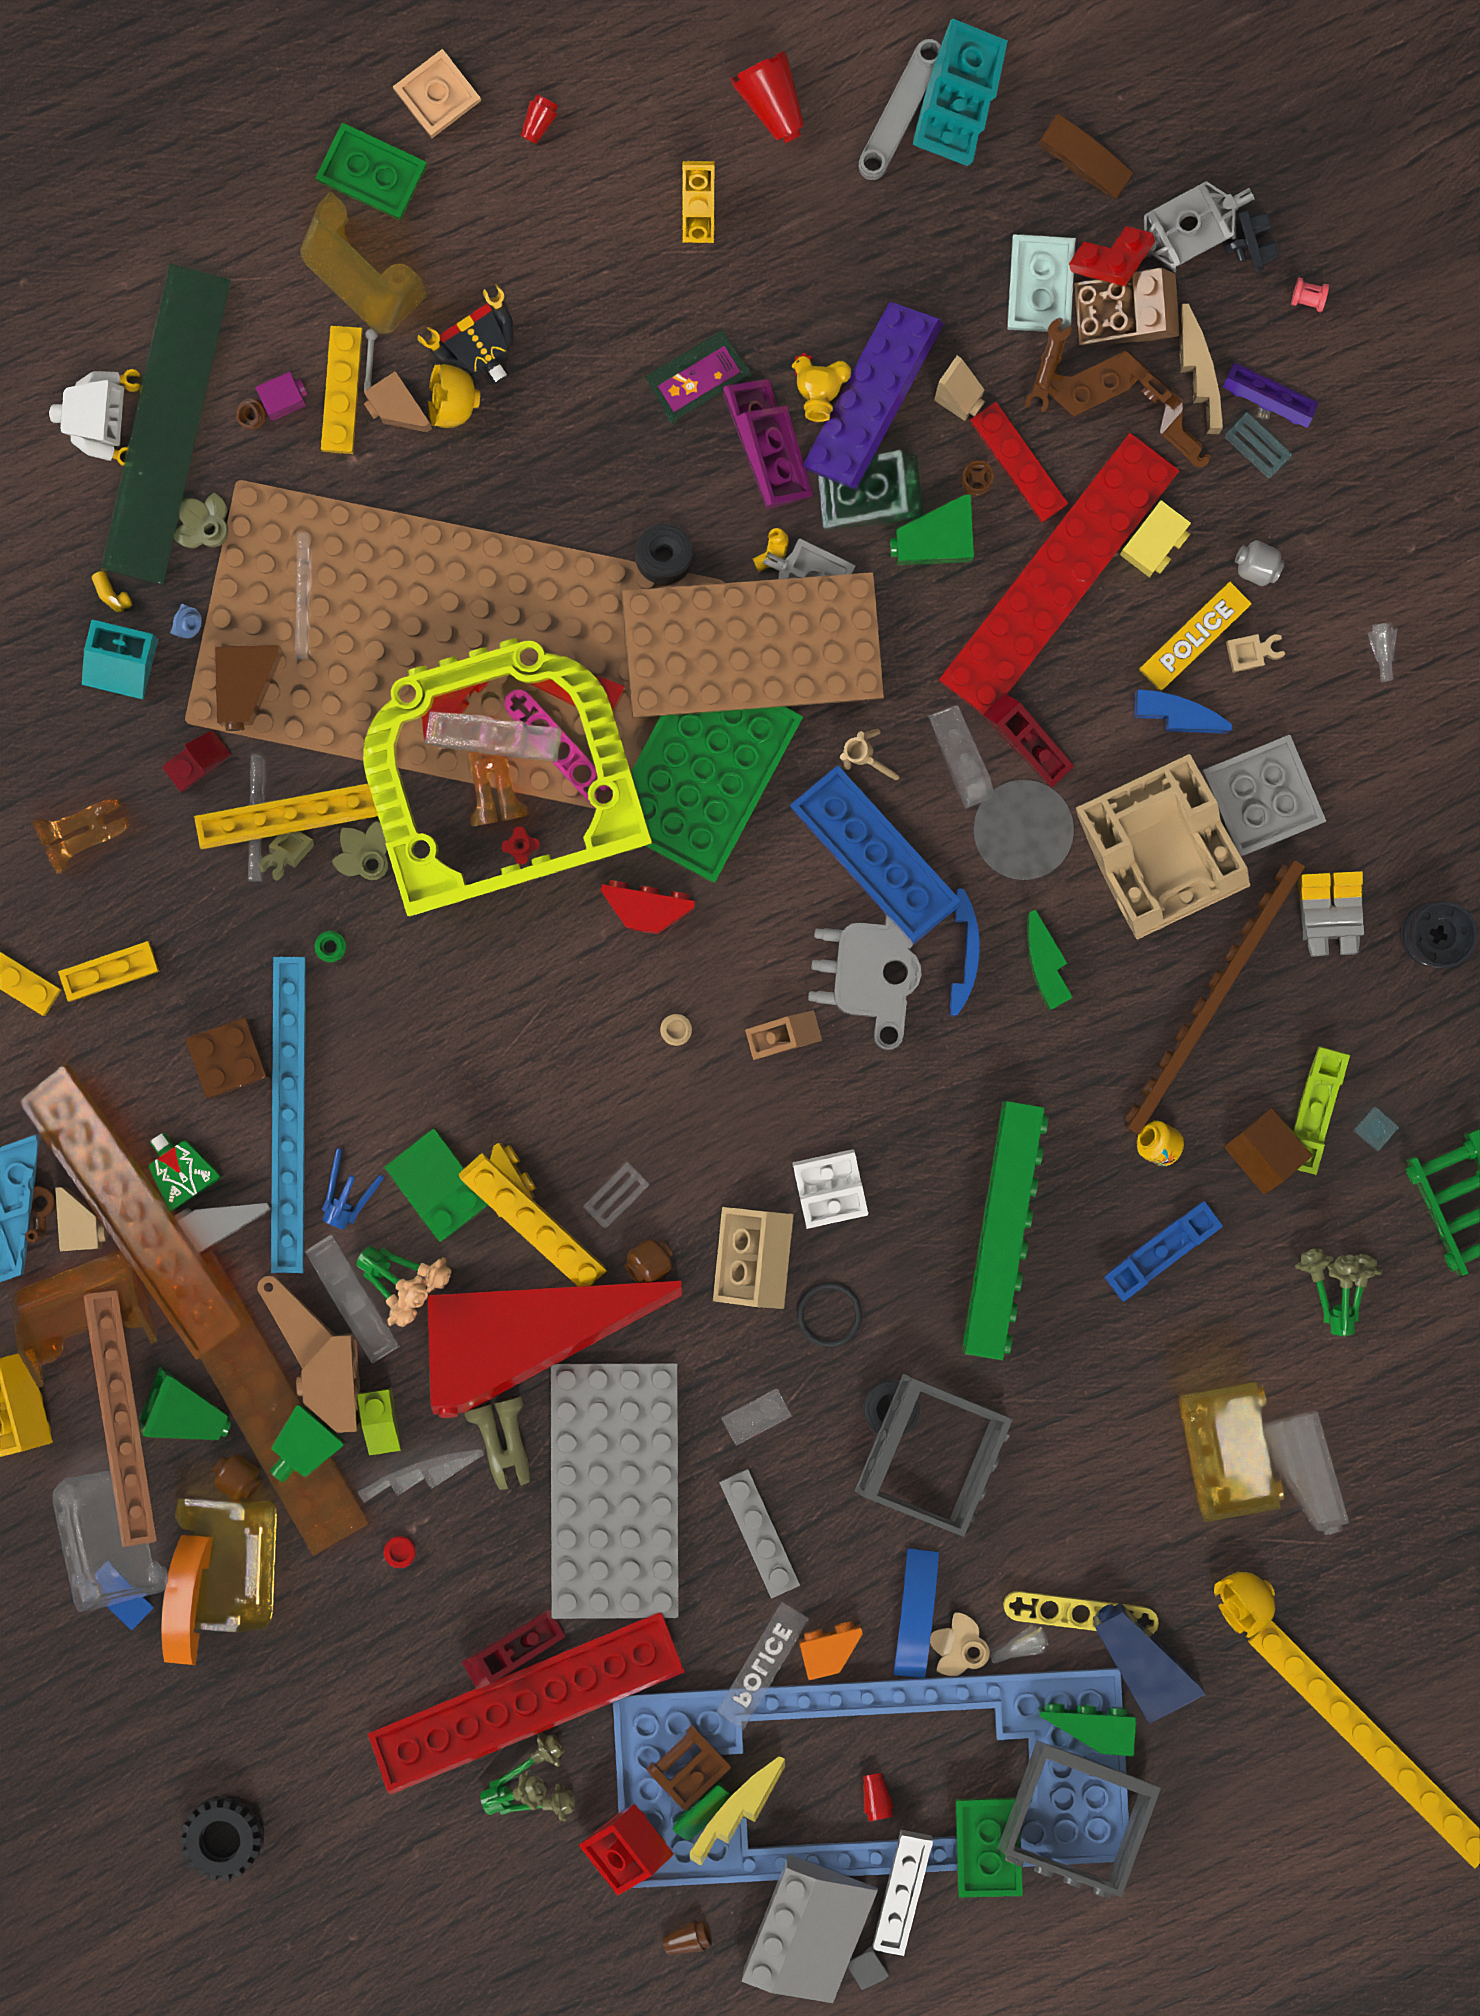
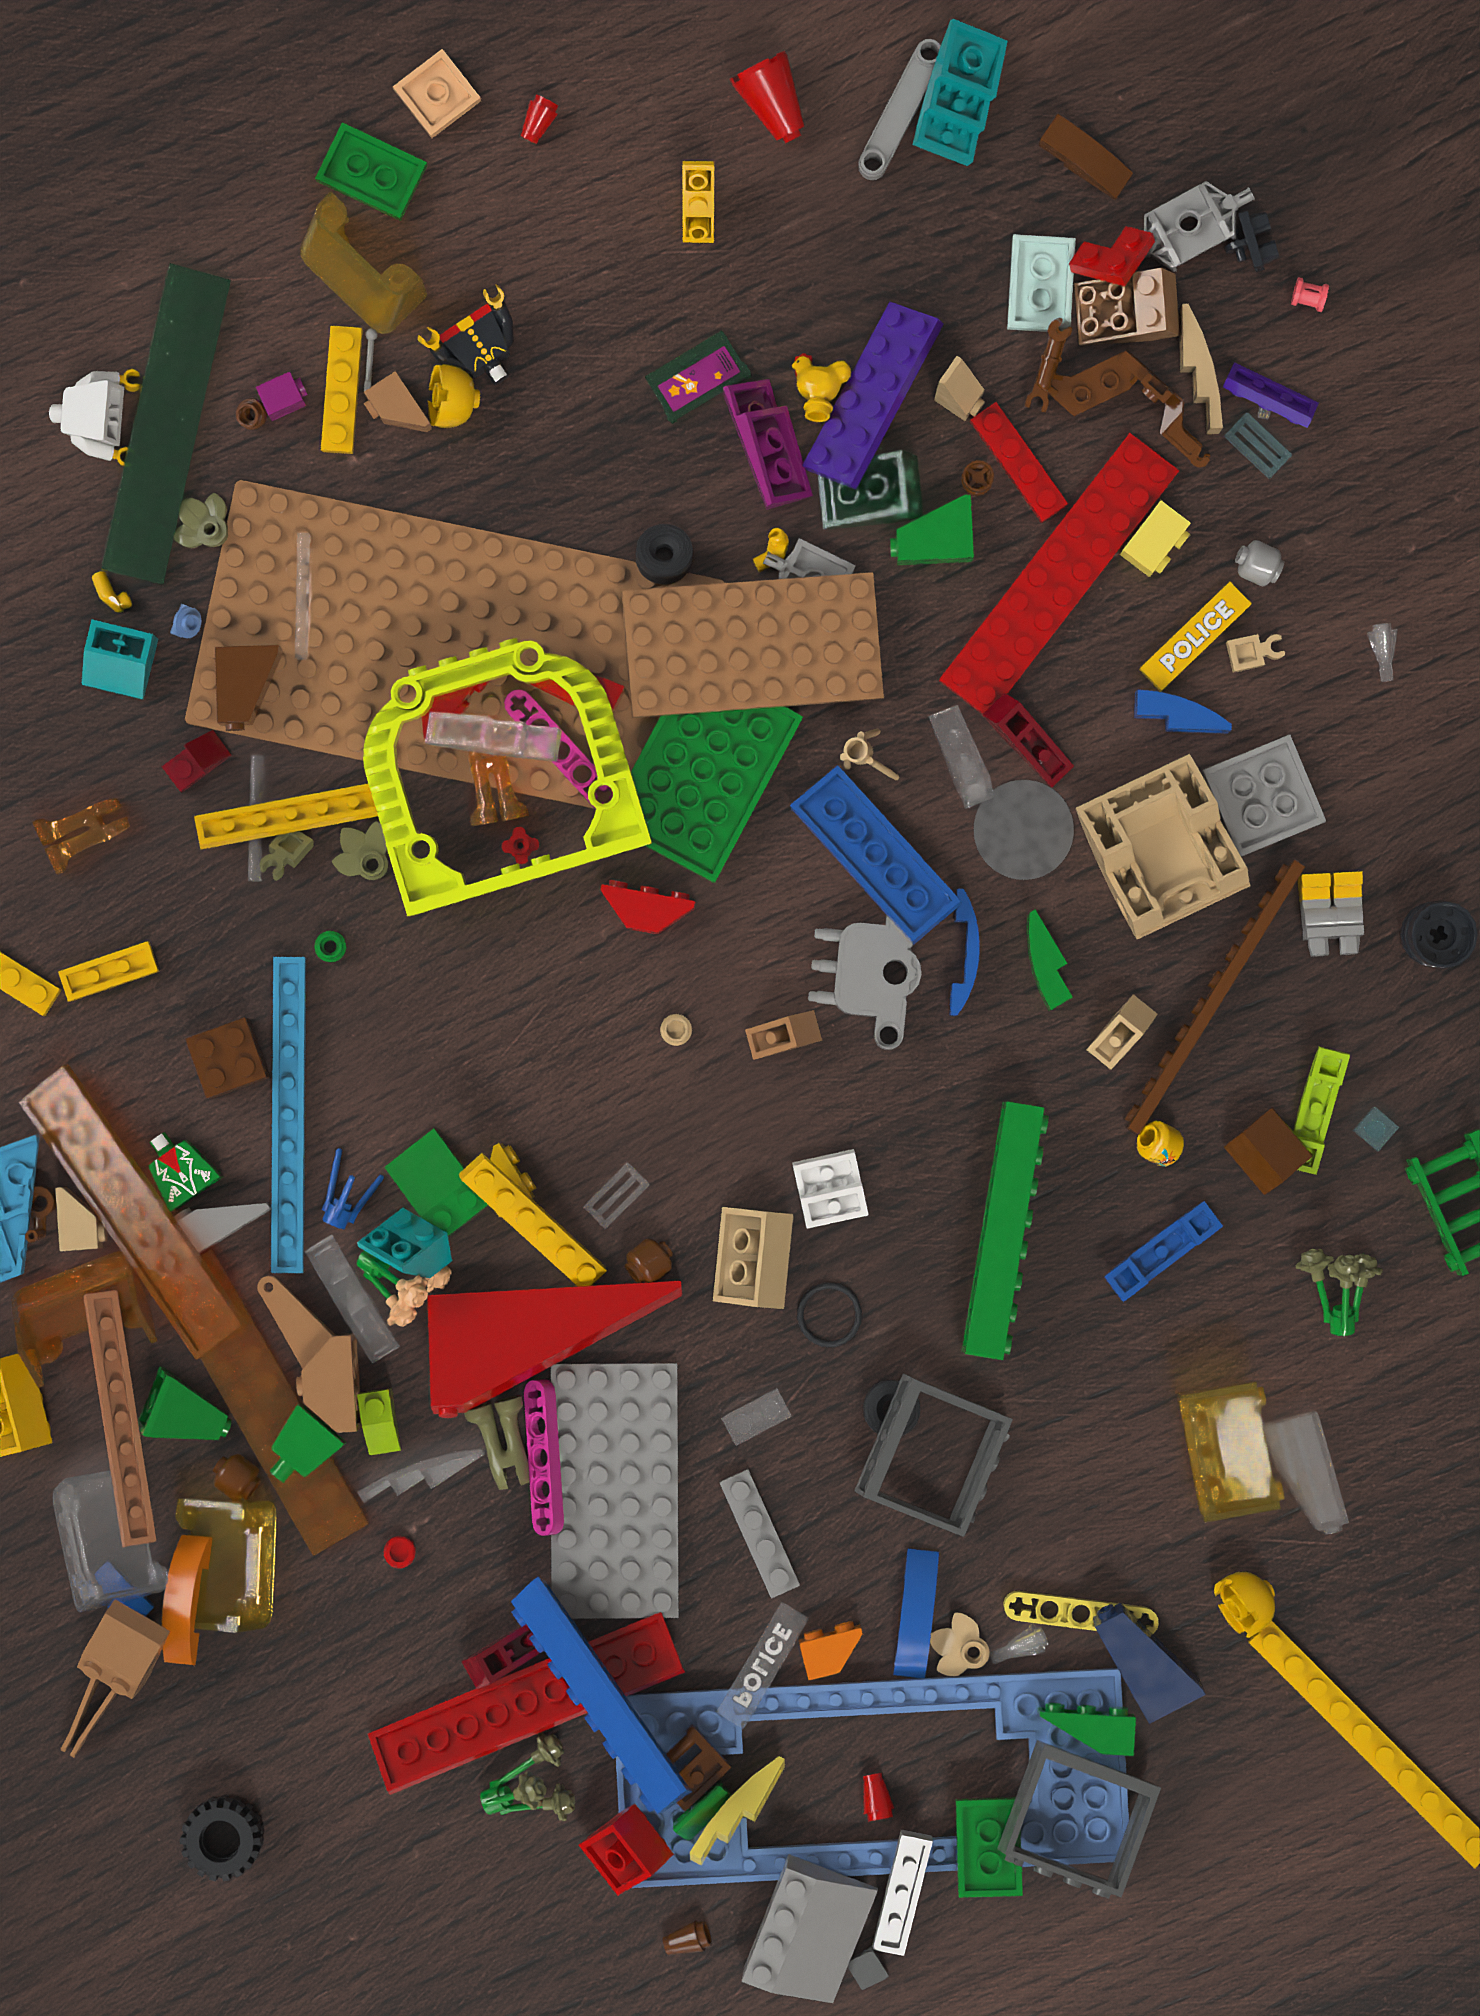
(119, 1656): none -> medium nougat slope
(409, 1244): none -> teal slope
(537, 1471): none -> dark pink beam
(600, 1696): none -> blue slope
(1122, 1031): none -> tan slope

